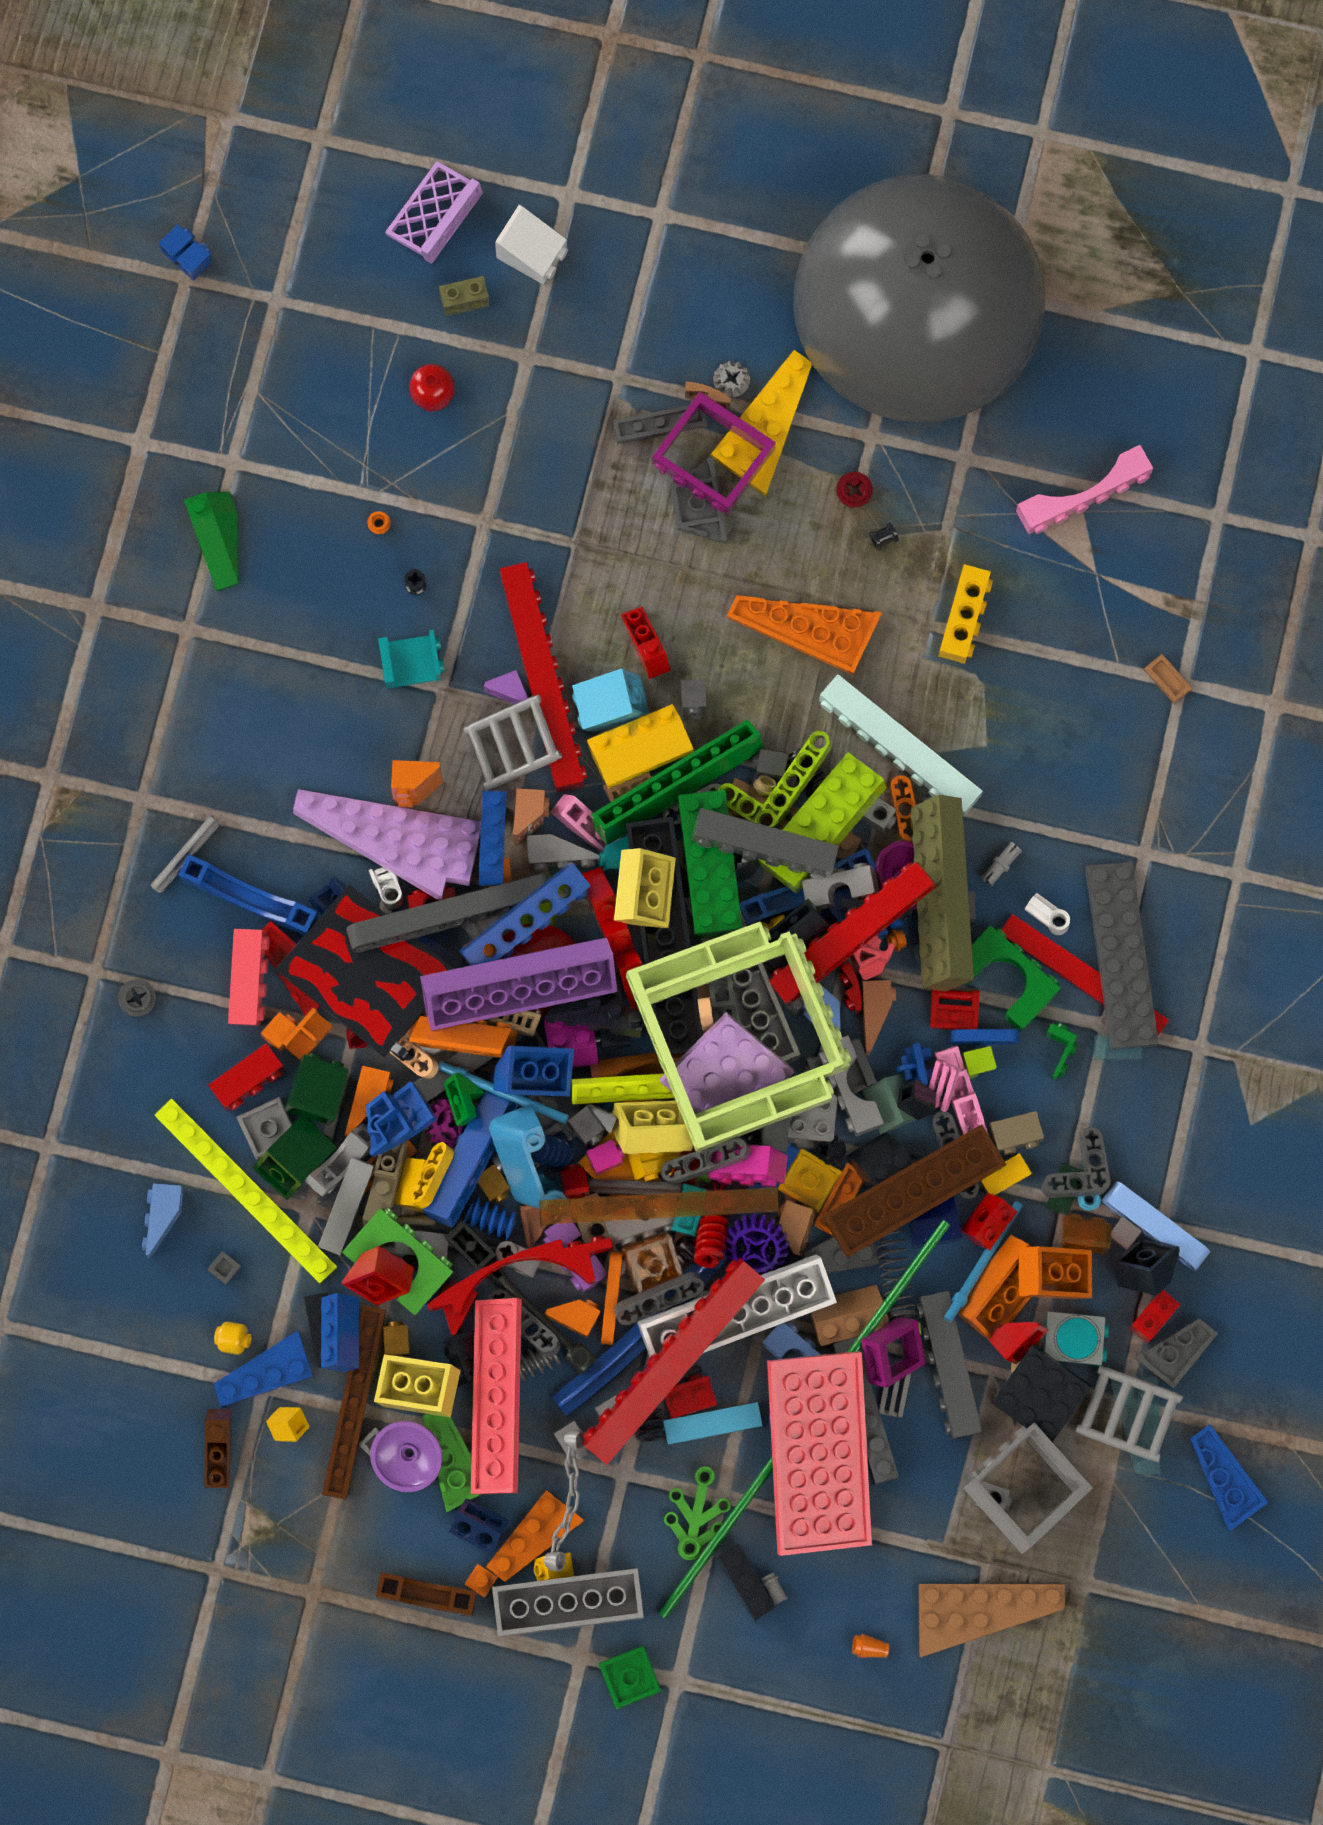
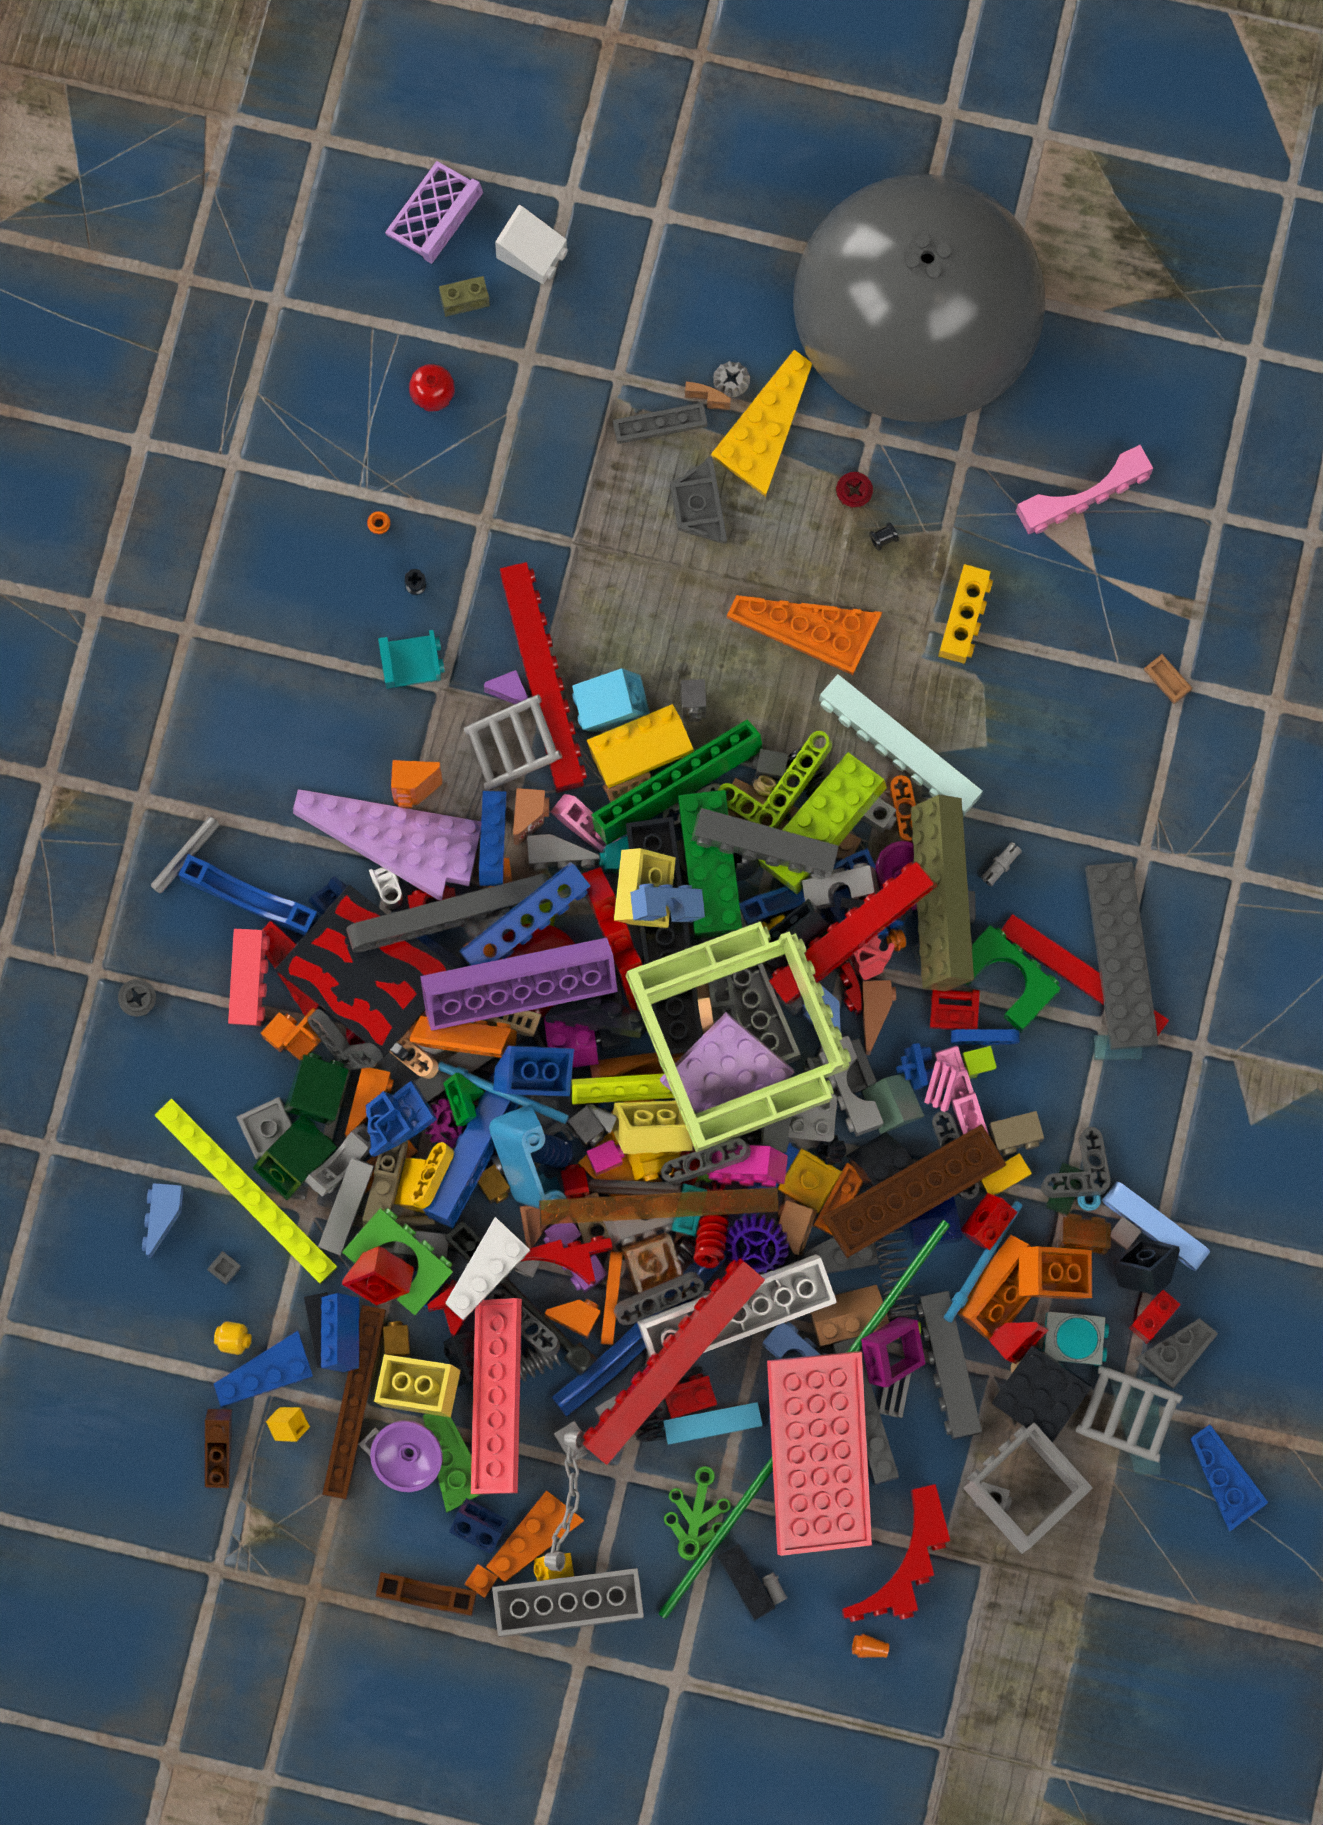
(181, 248): blue piece -> none
(216, 530): green wedge -> none
(247, 1078): red brick -> none
(352, 1056): none -> dark grey beam
(489, 1265): none -> white wing
(491, 1218): blue piece -> none
(629, 1677): green plate -> none
(646, 642): red slope -> none
(683, 902): none -> medium blue arch
(734, 424): magenta window -> none
(916, 1100): black brick -> none
(916, 1567): none -> red arch
(970, 1611): medium nougat wing -> none
(1046, 913): white piece -> none
(1062, 1035): green bracket -> none

